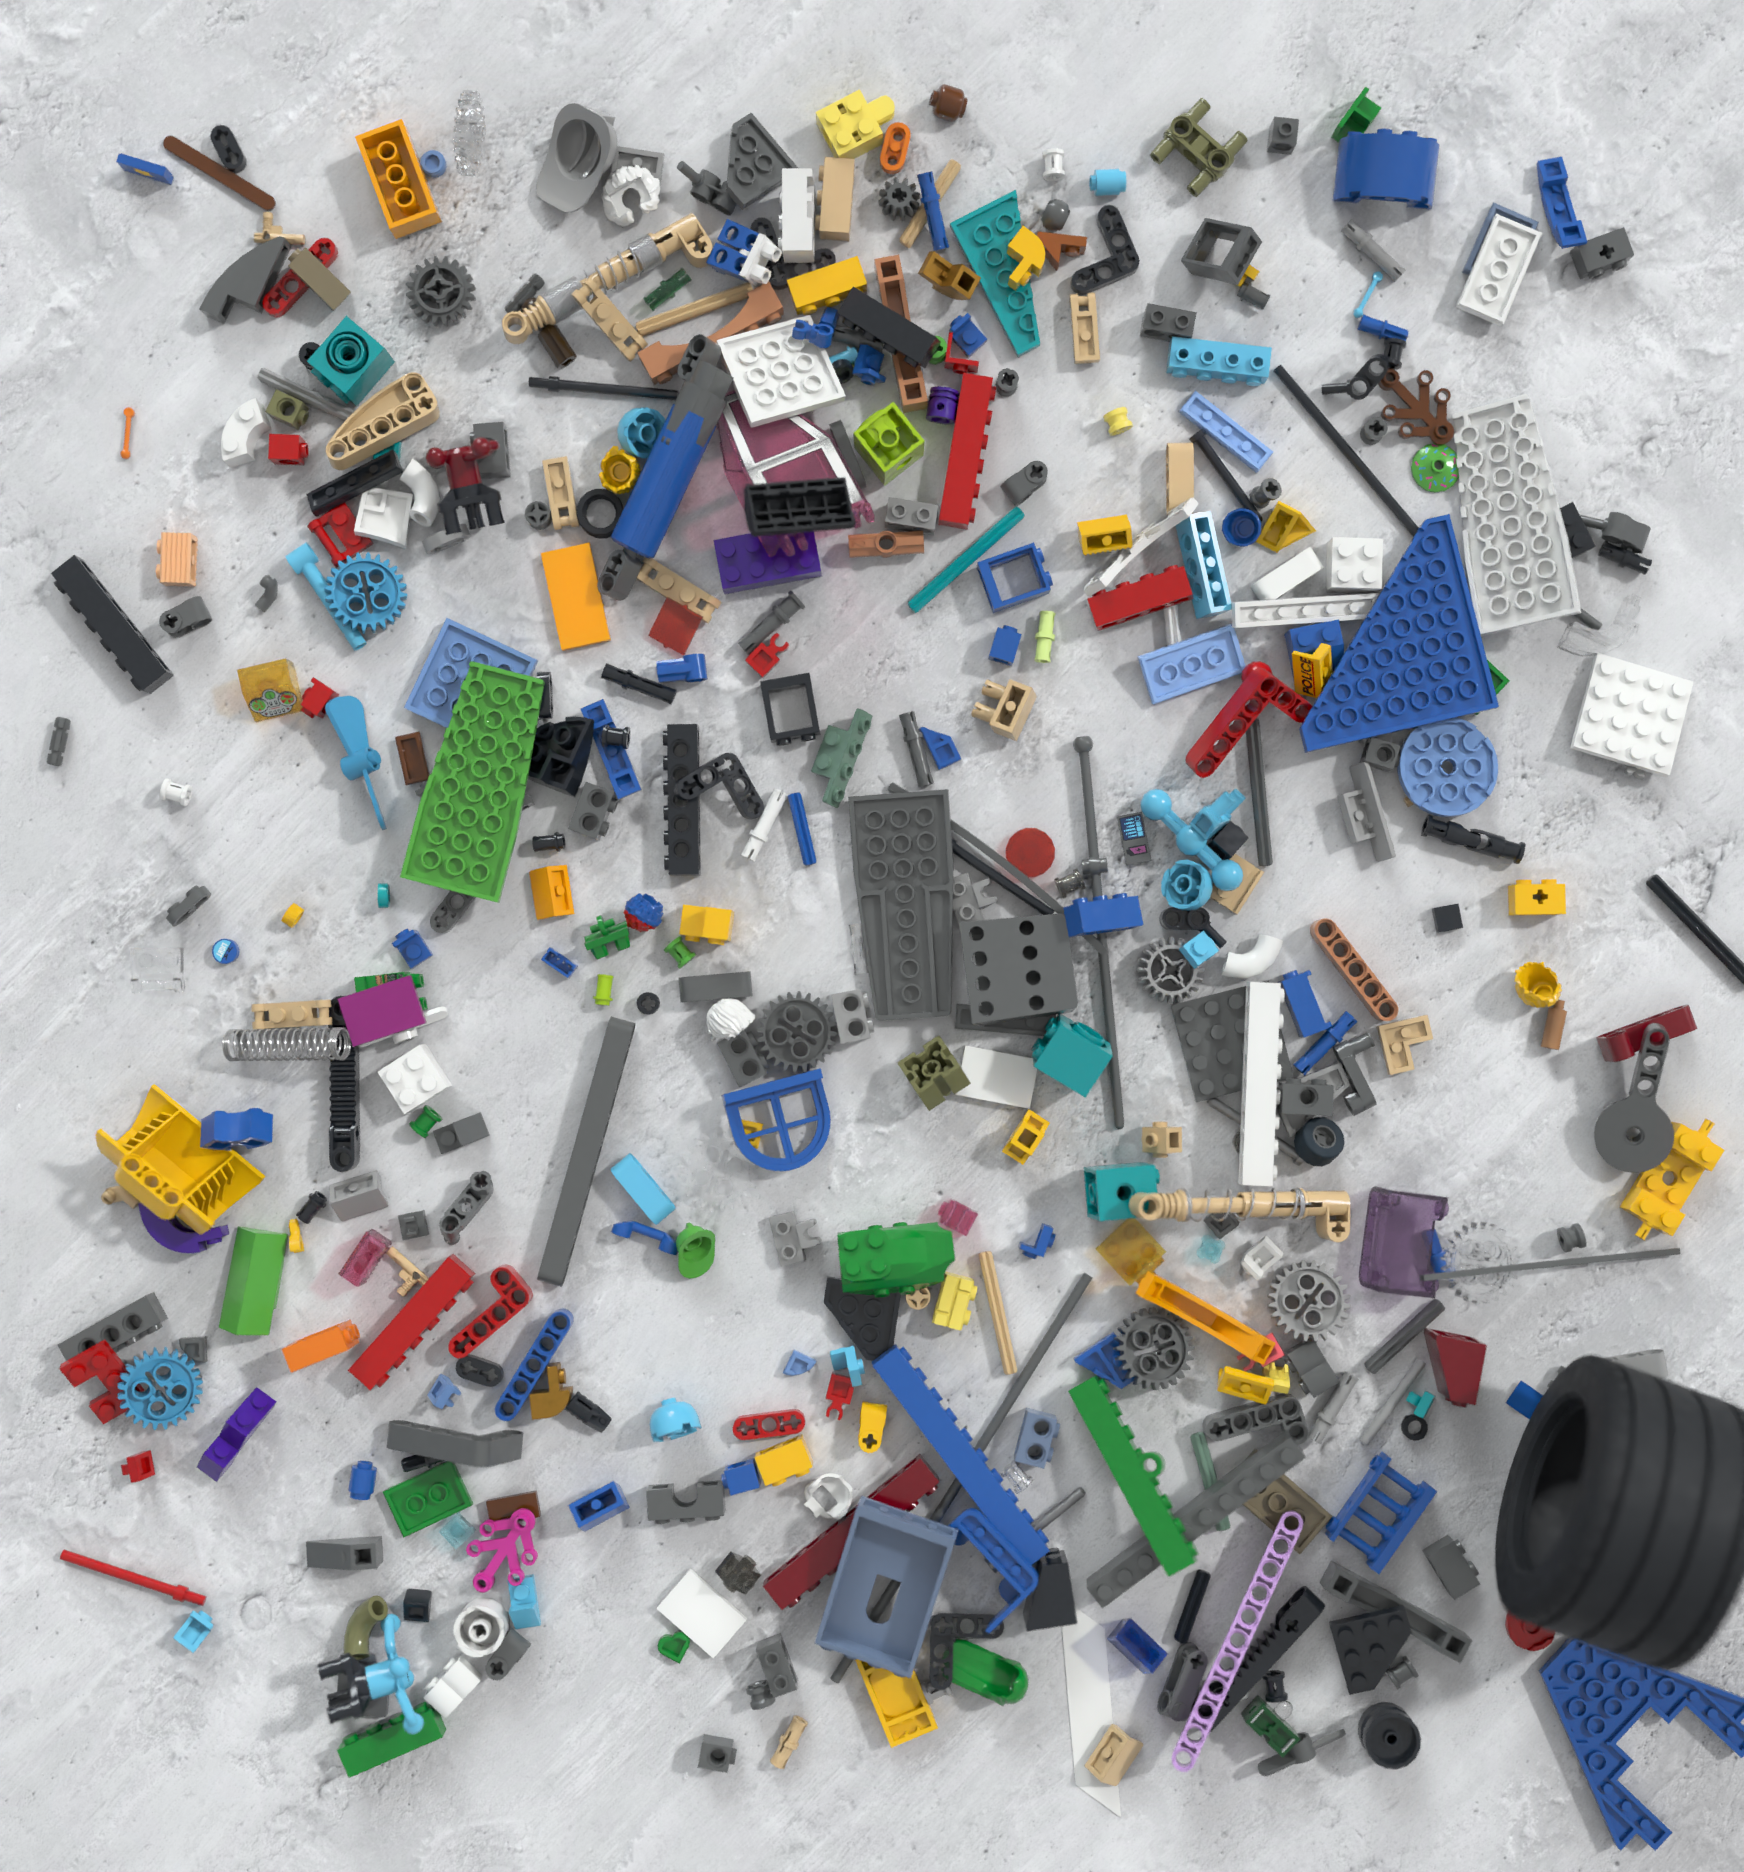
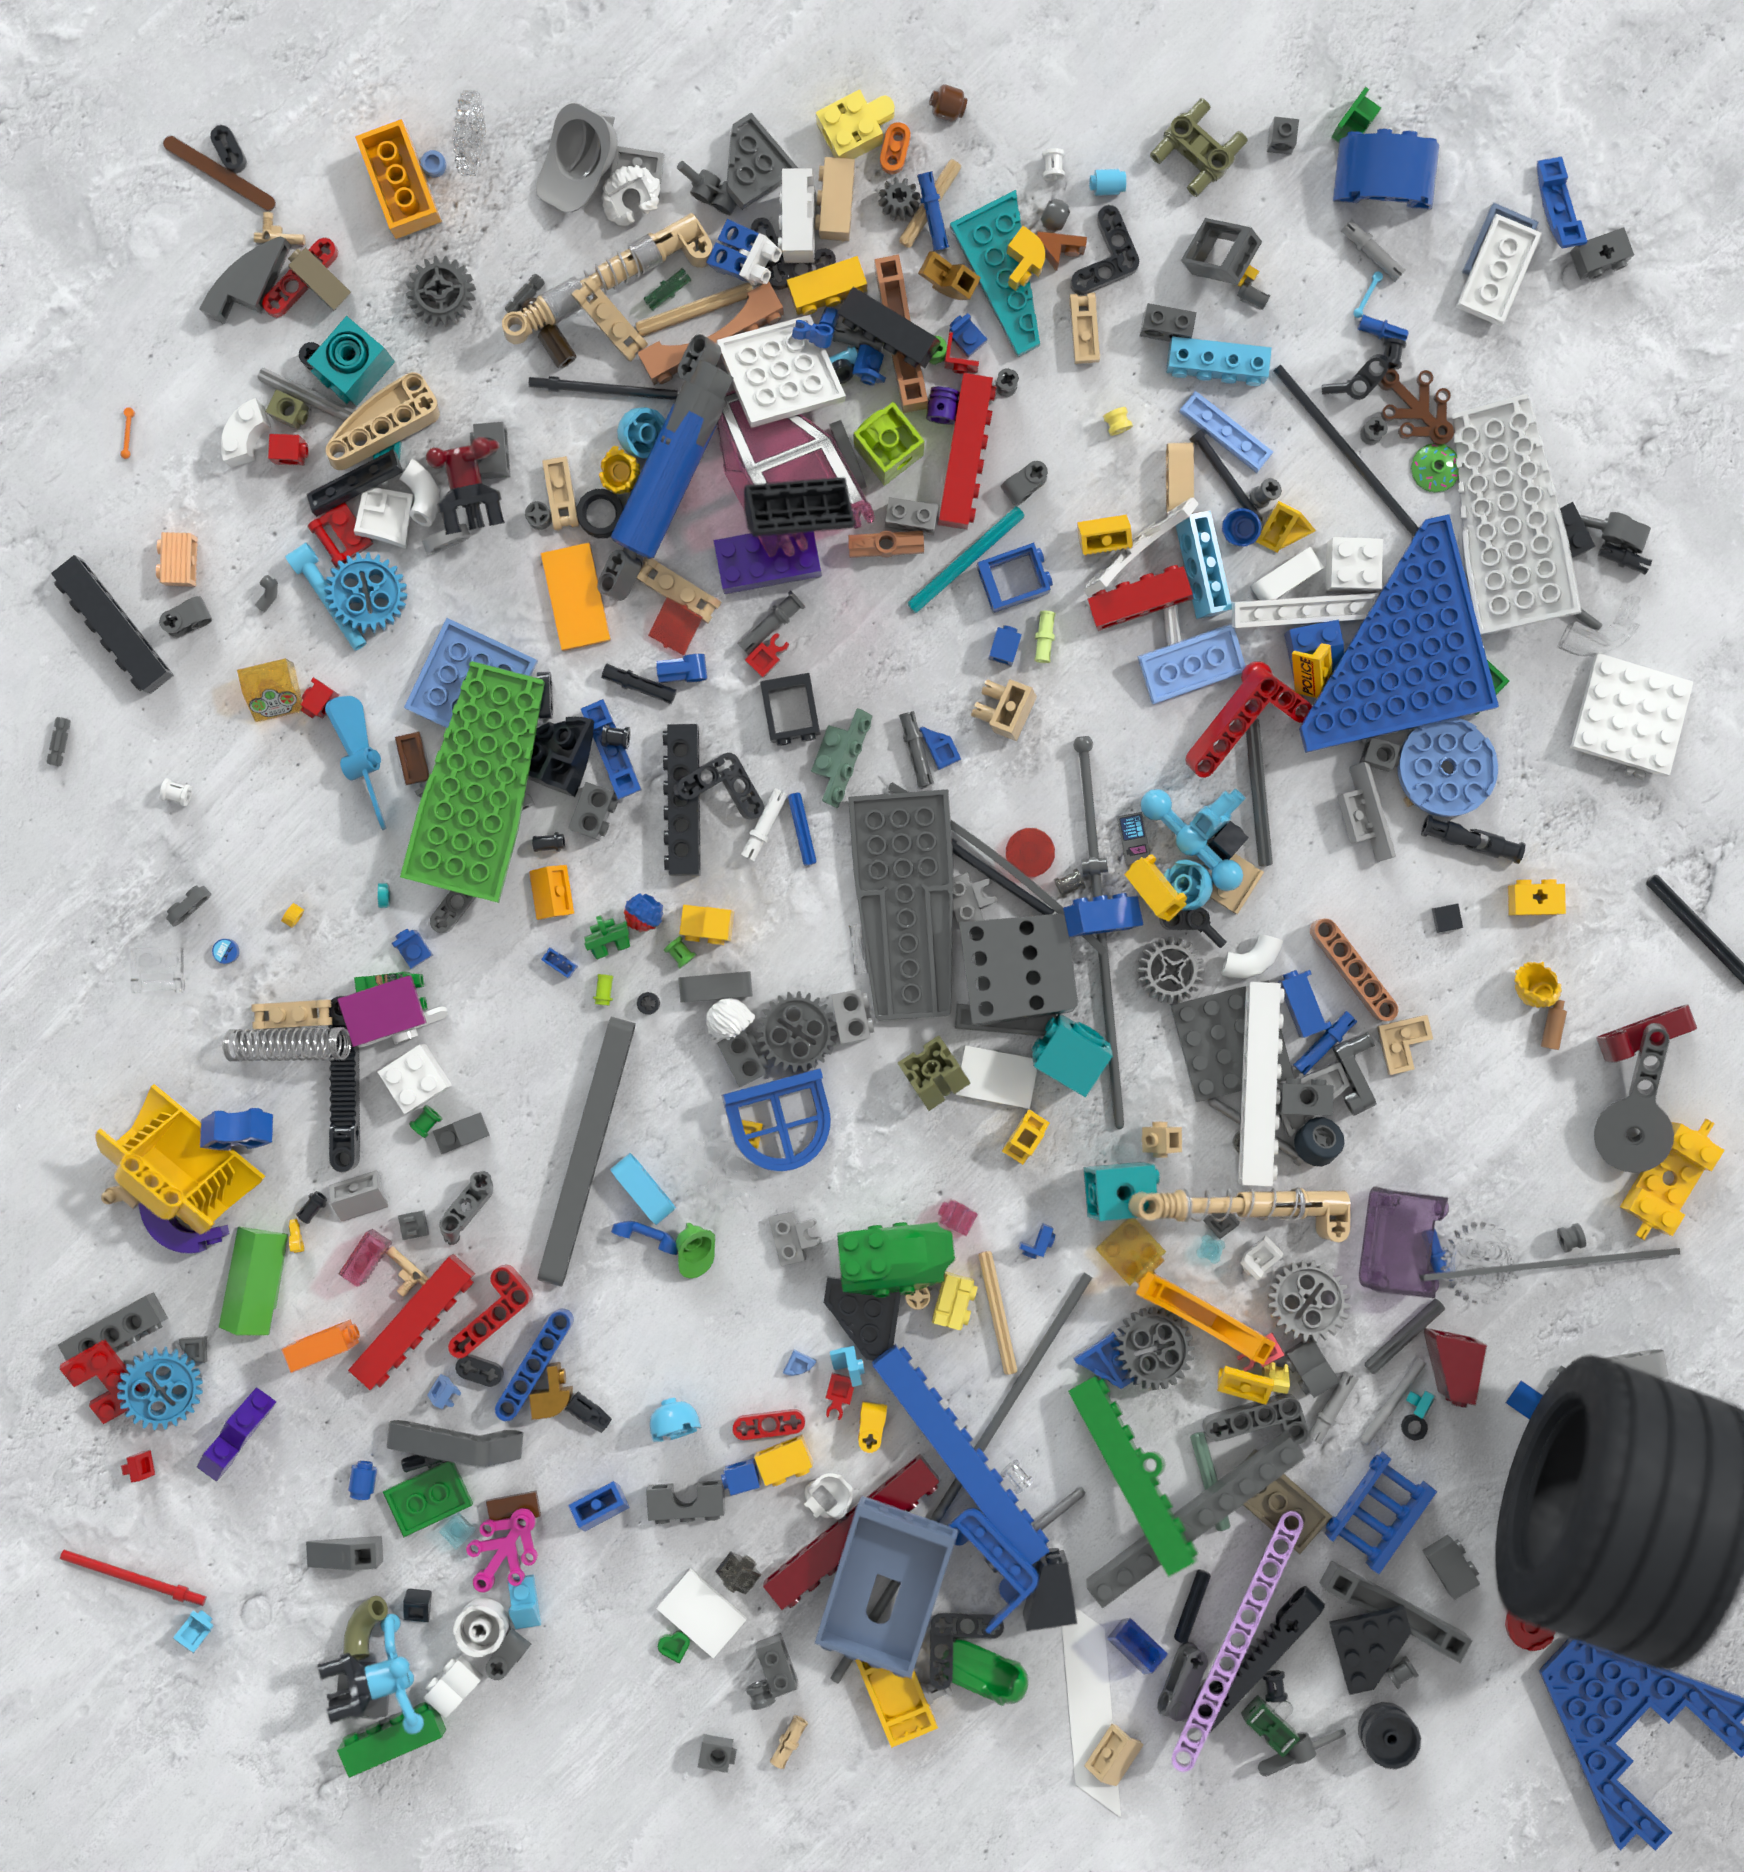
(144, 168): blue tile -> none
(1029, 1436): sand blue brick -> none
(1155, 888): none -> yellow brick
(1199, 949): medium azure bracket -> none

